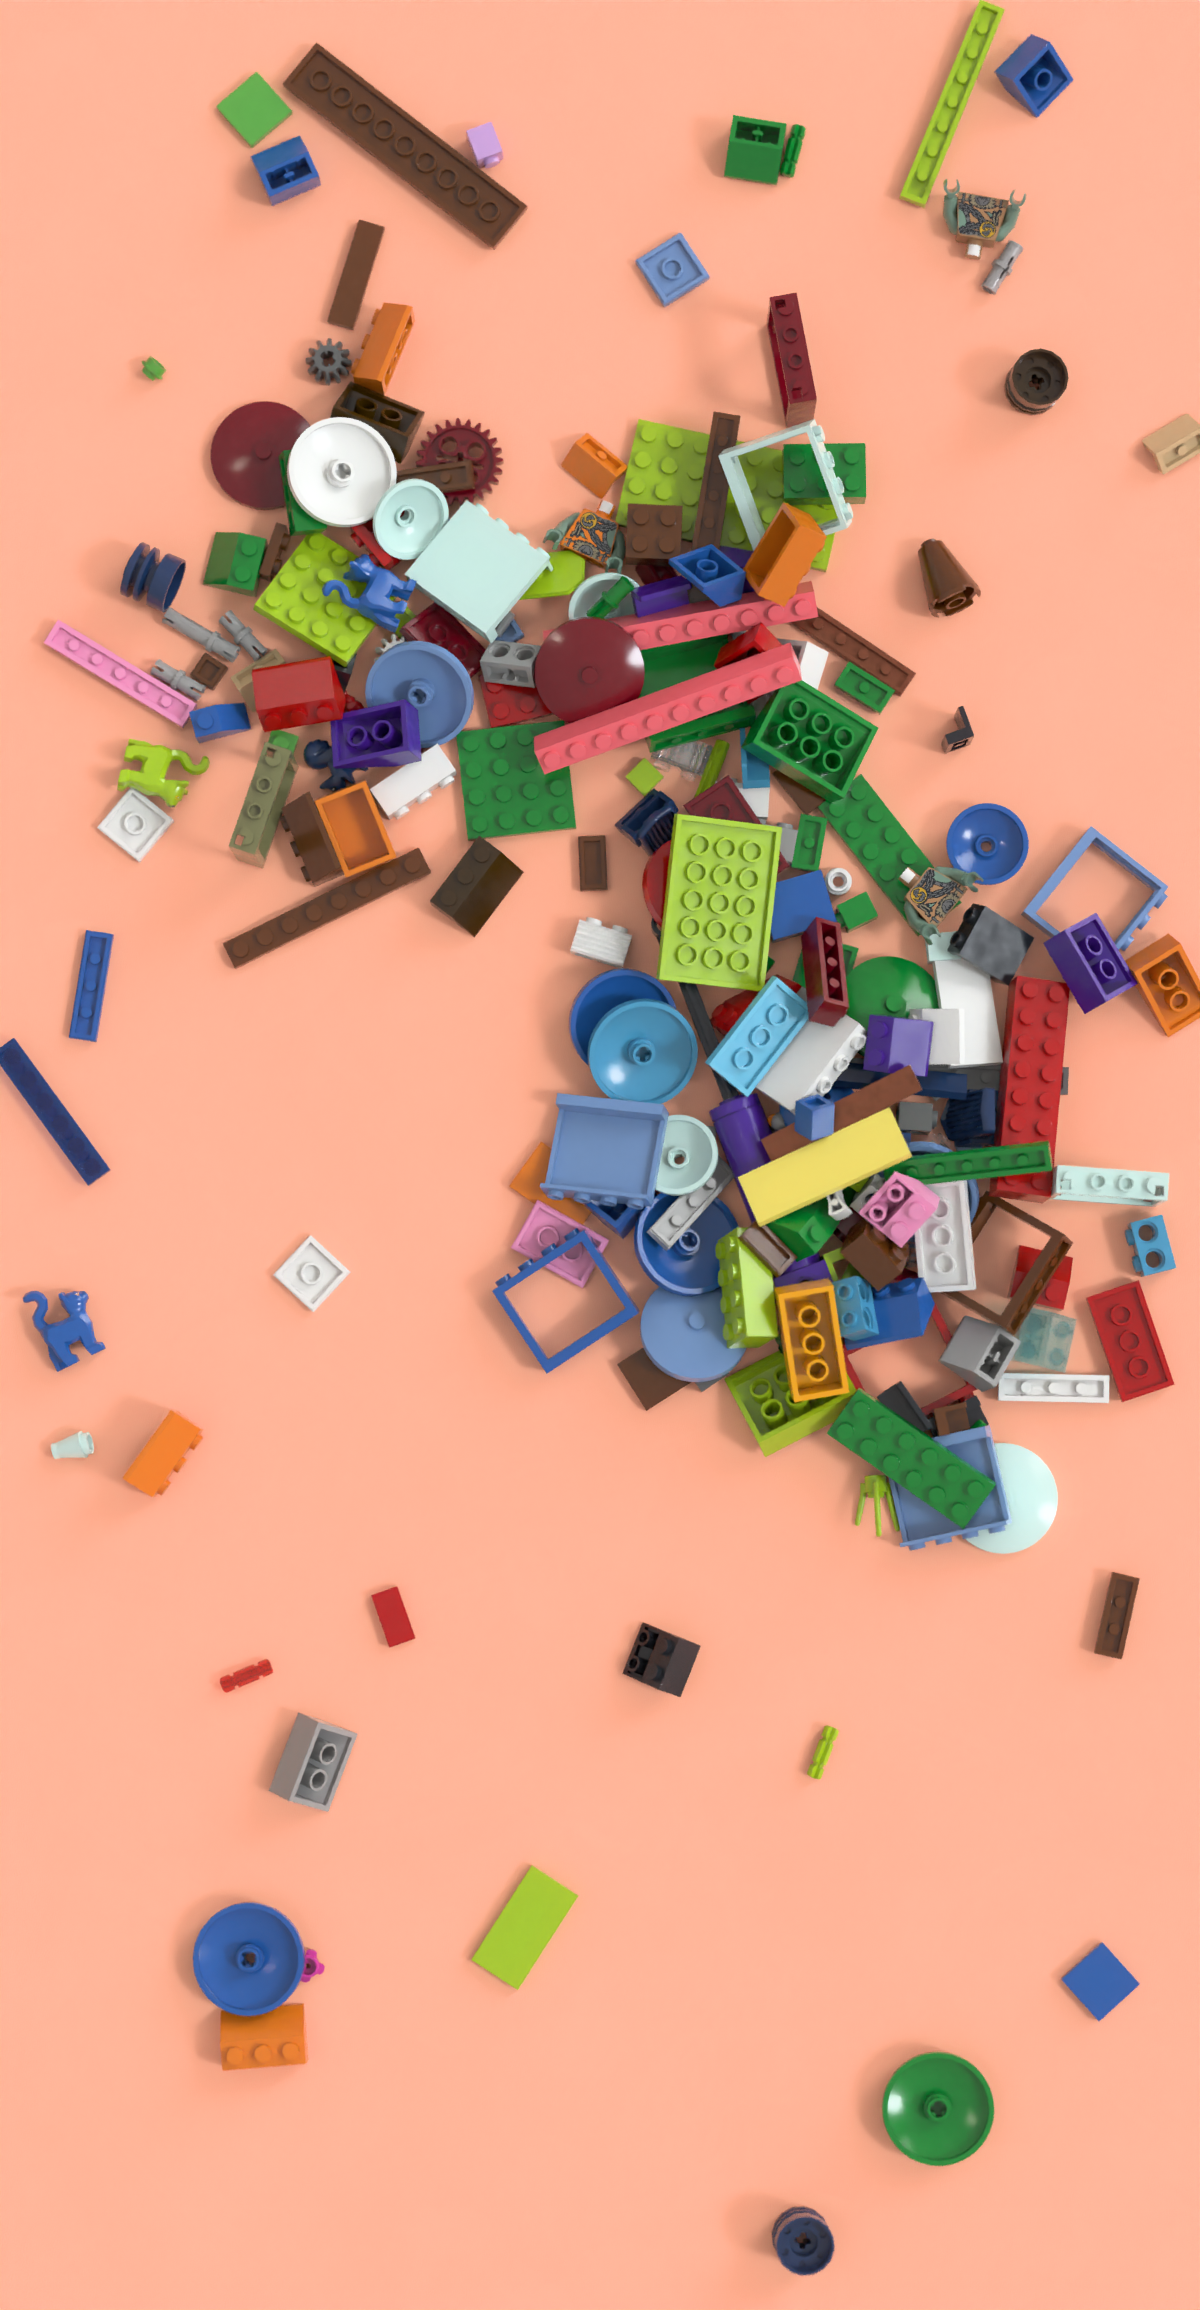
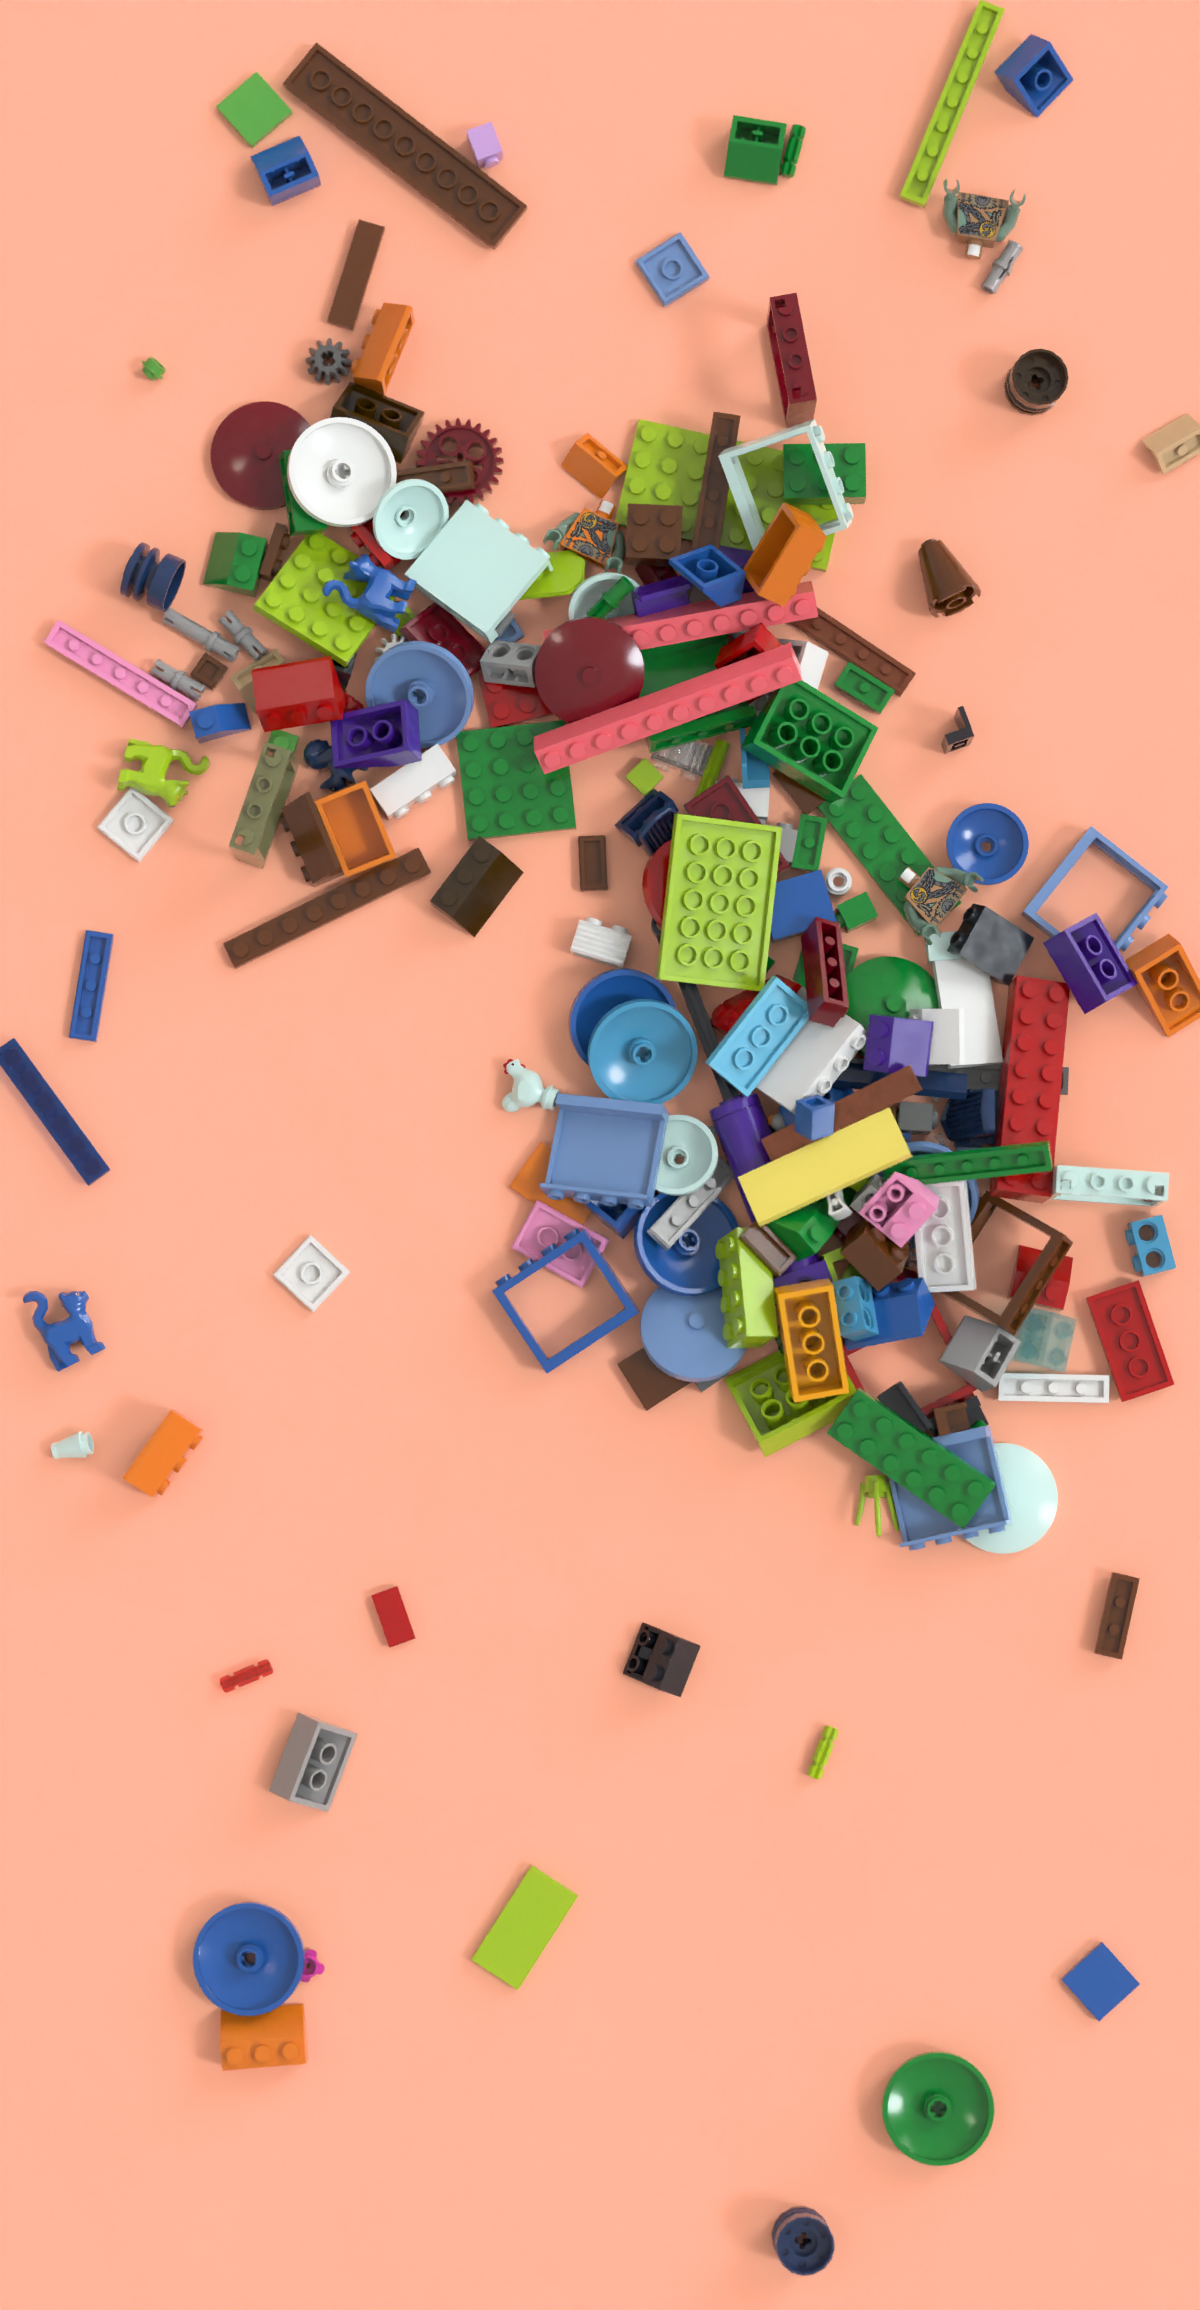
(527, 1089): none -> light aqua animal

